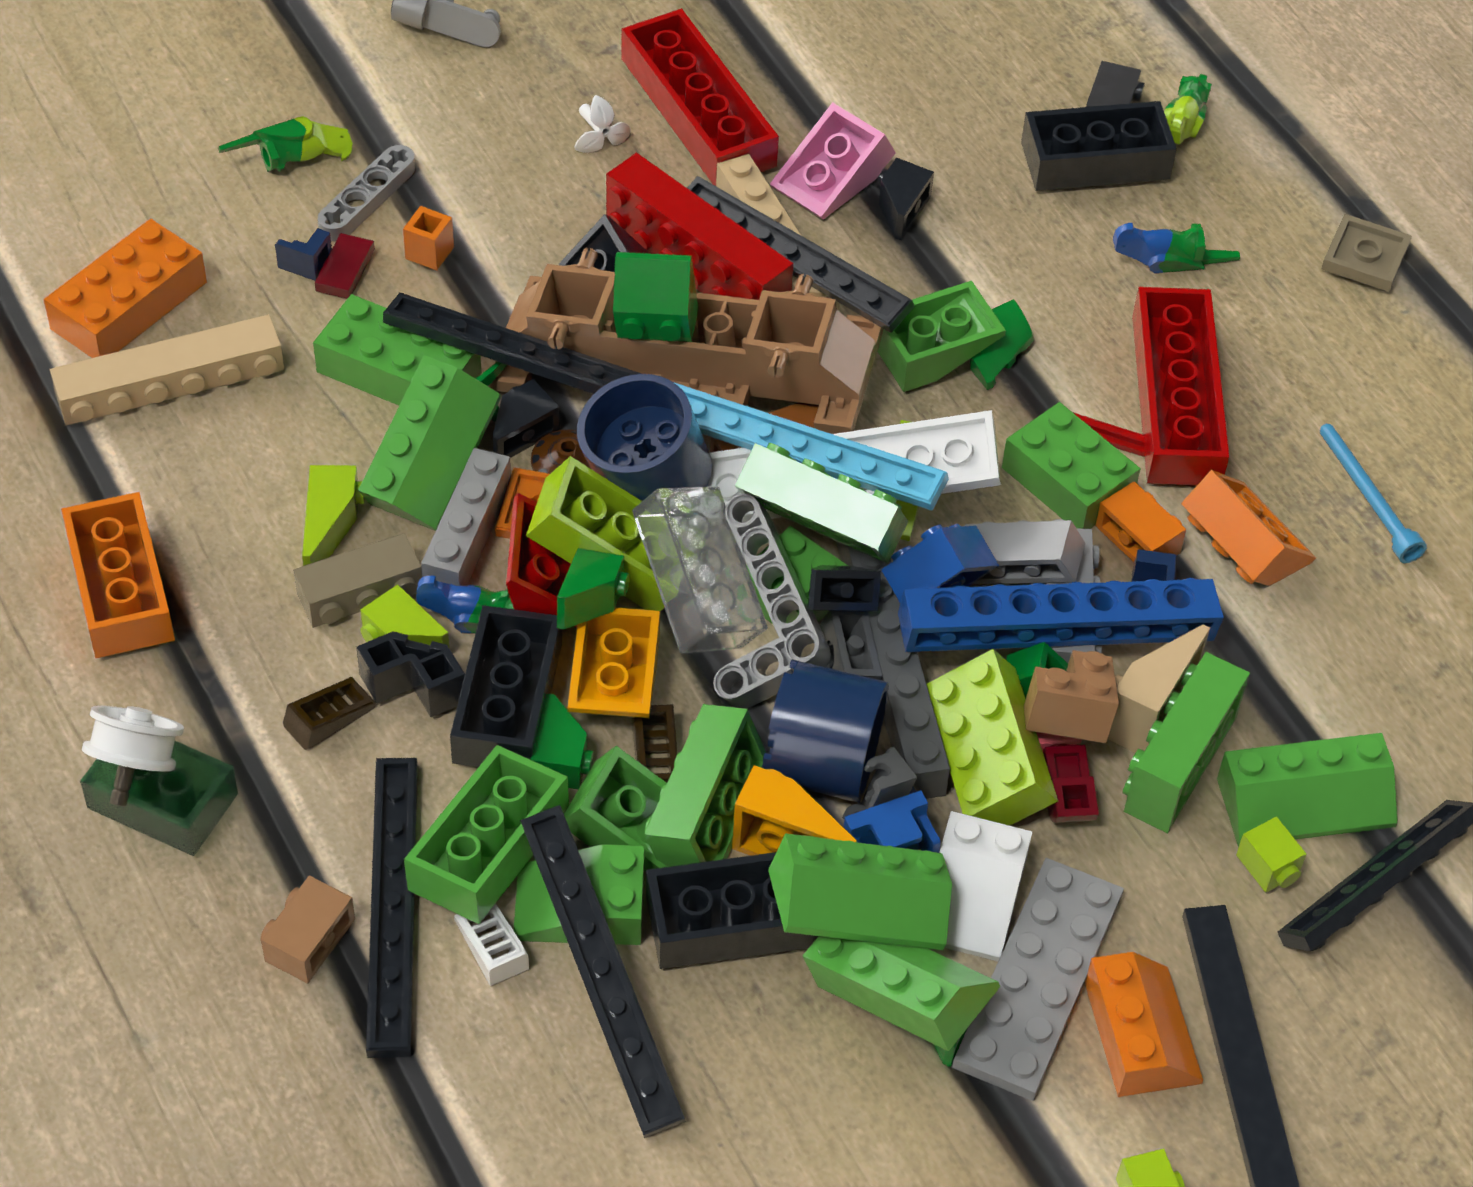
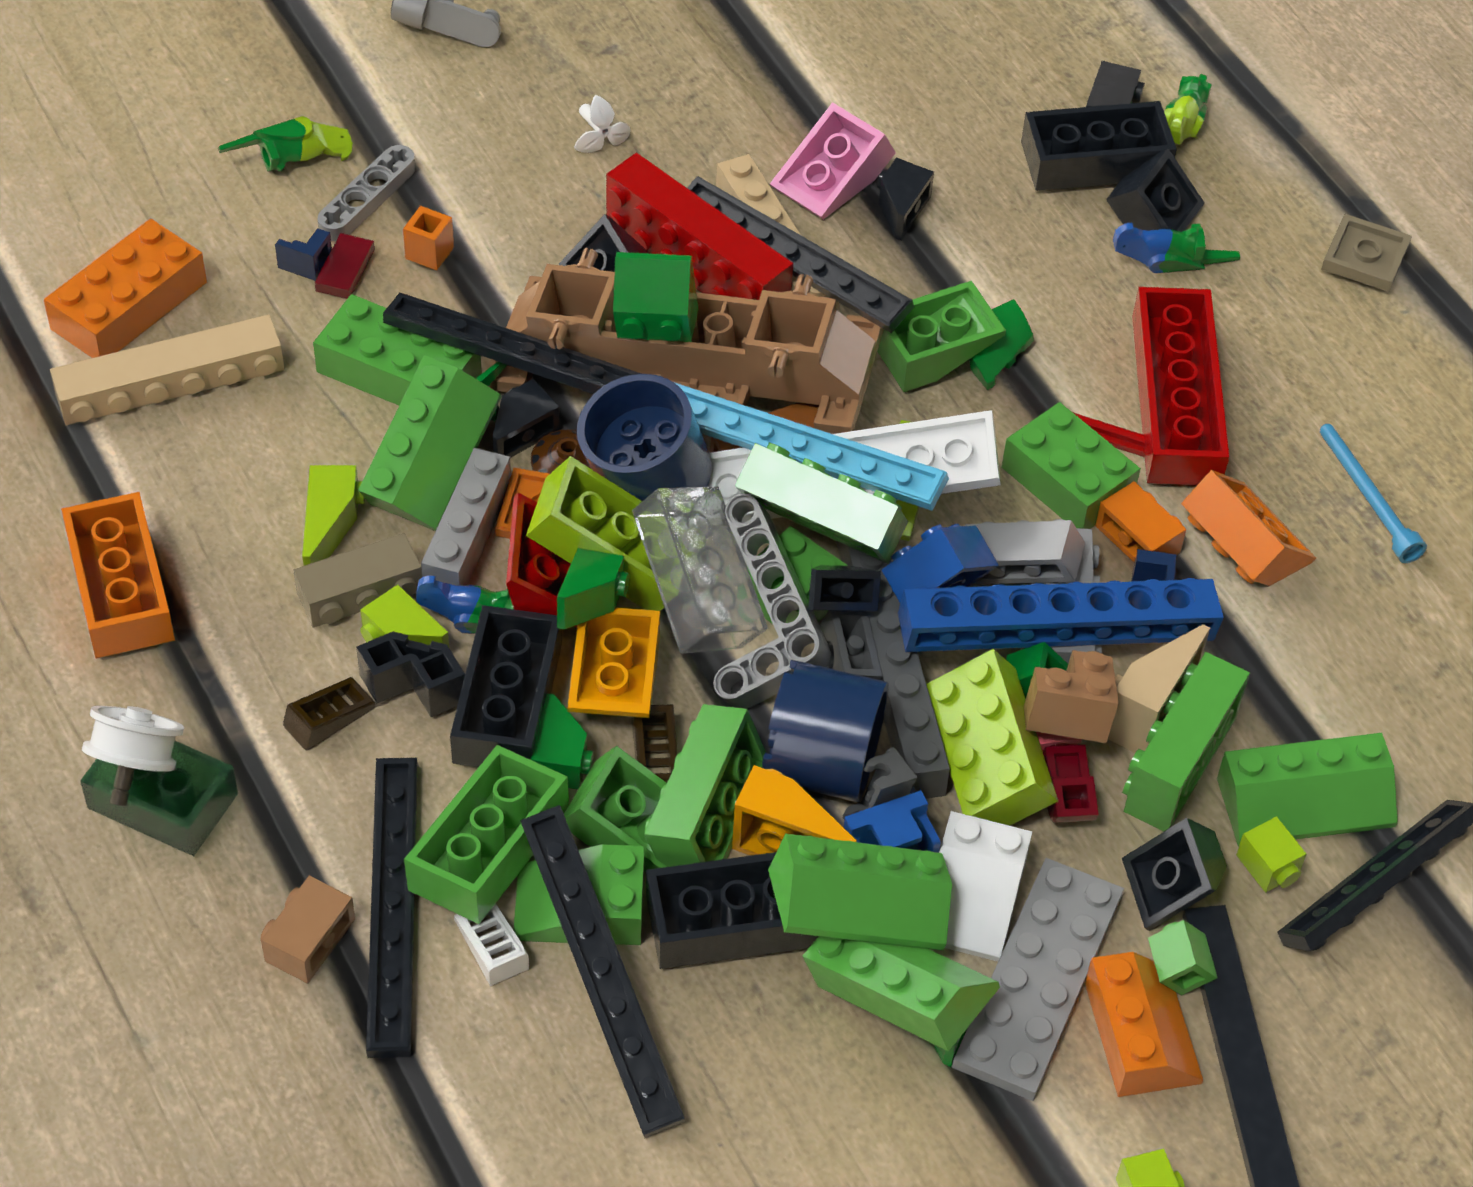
(697, 93): red brick -> none
(1156, 195): none -> black slope
(1174, 871): none -> black slope
(1182, 957): none -> bright green brick

